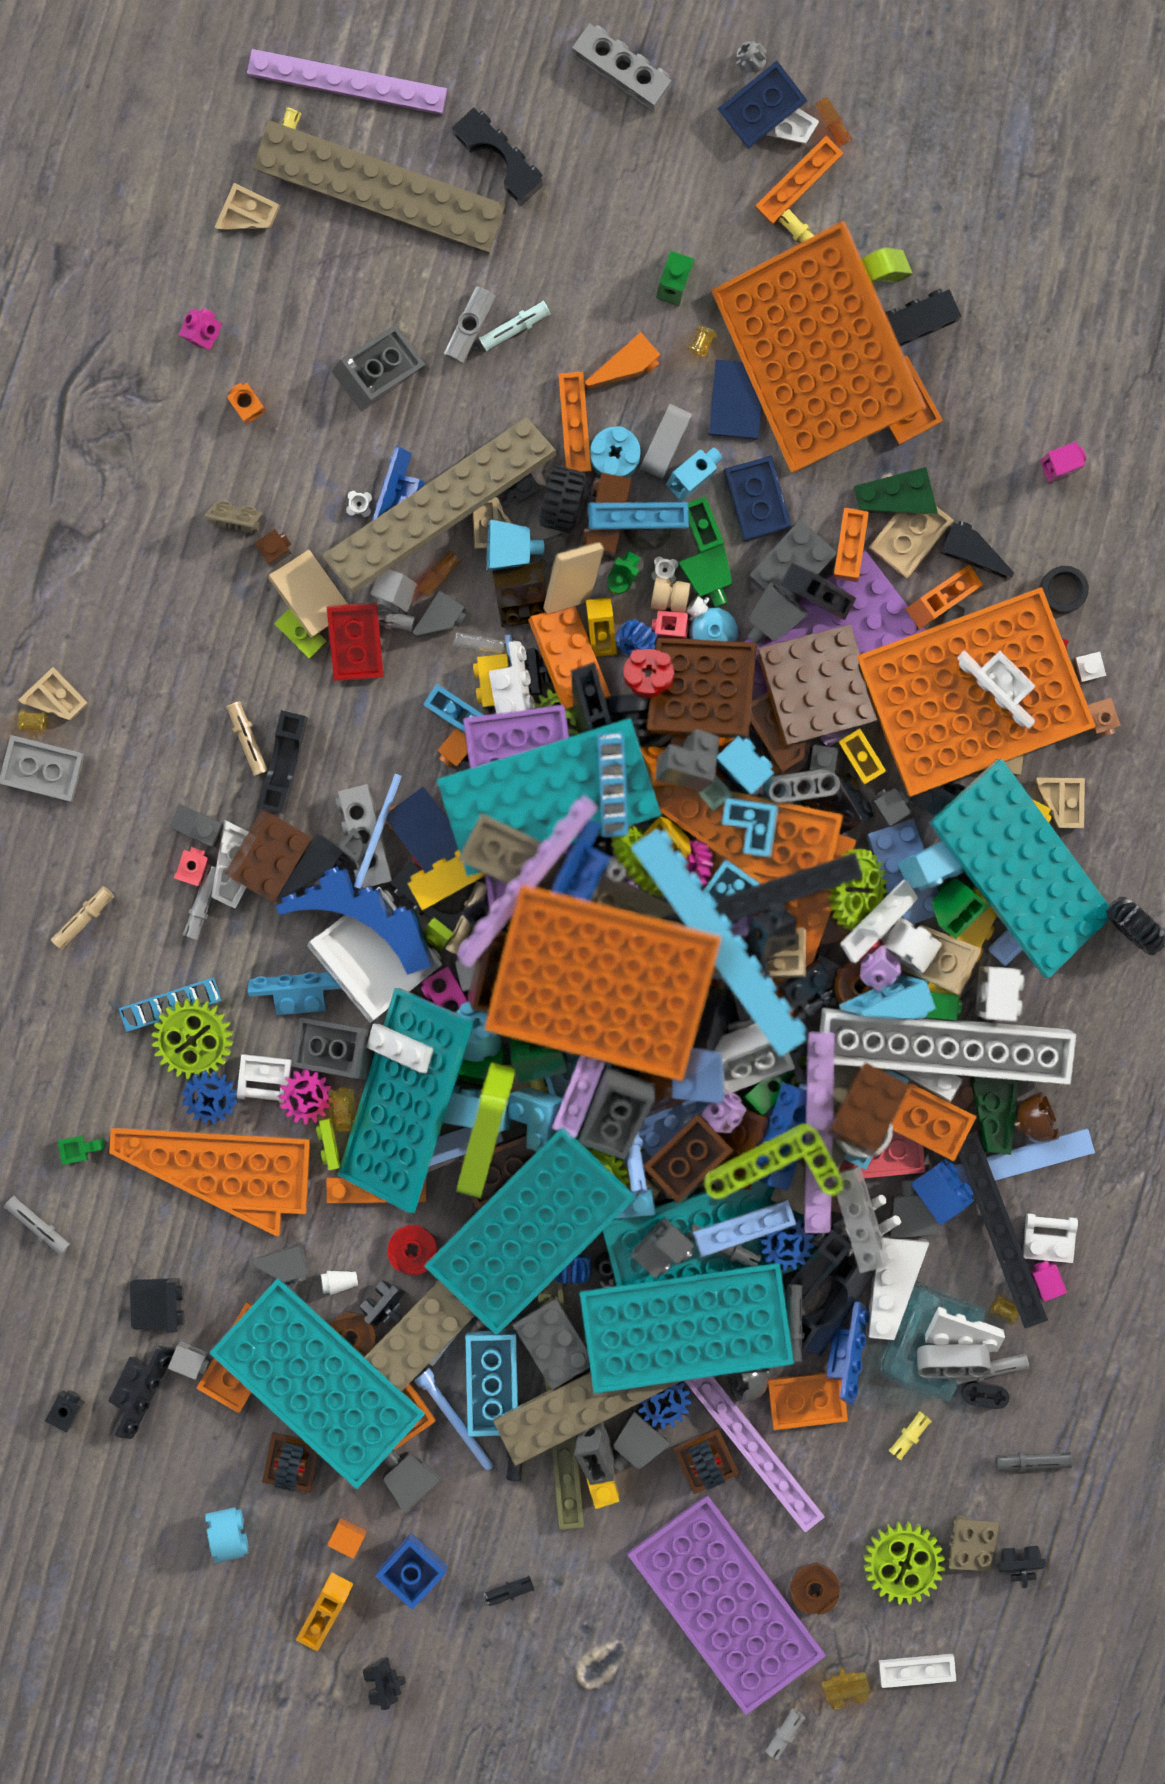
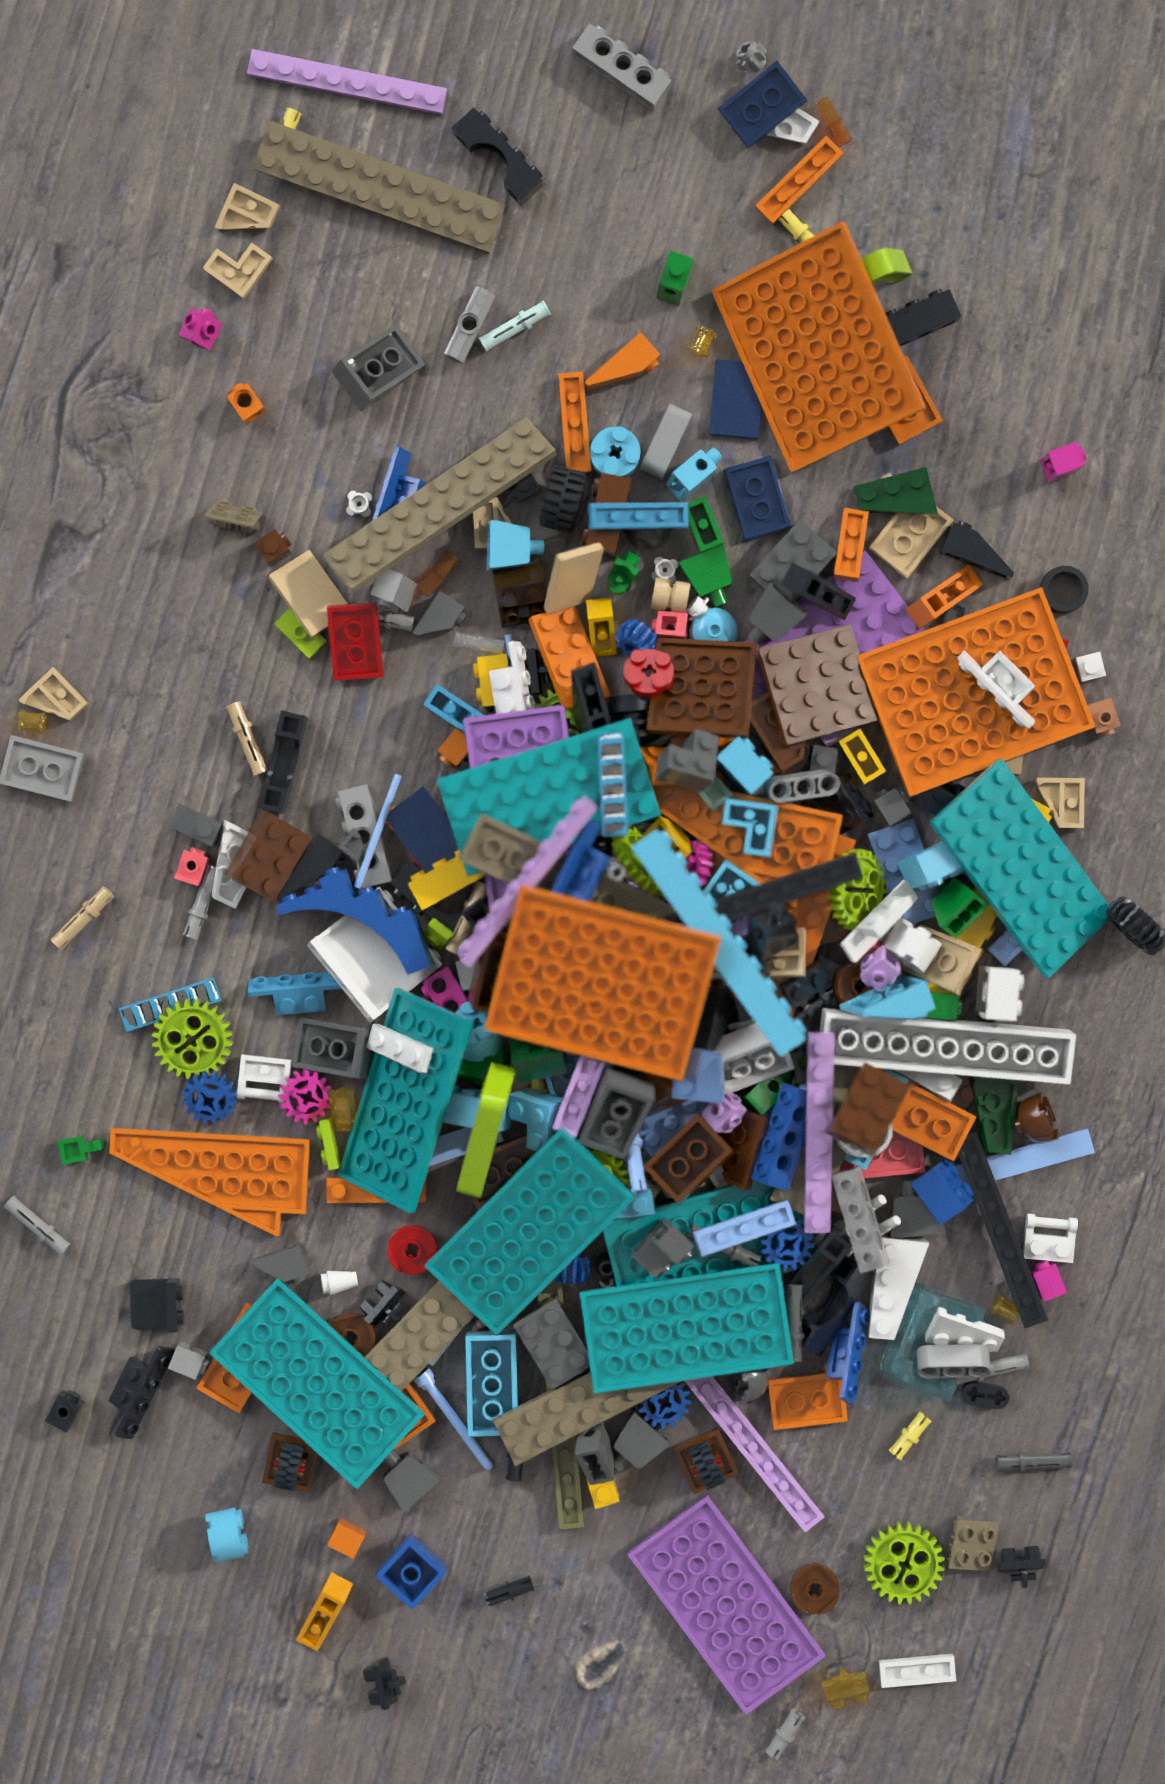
(239, 275): none -> tan plate
(776, 1161): lime beam -> none

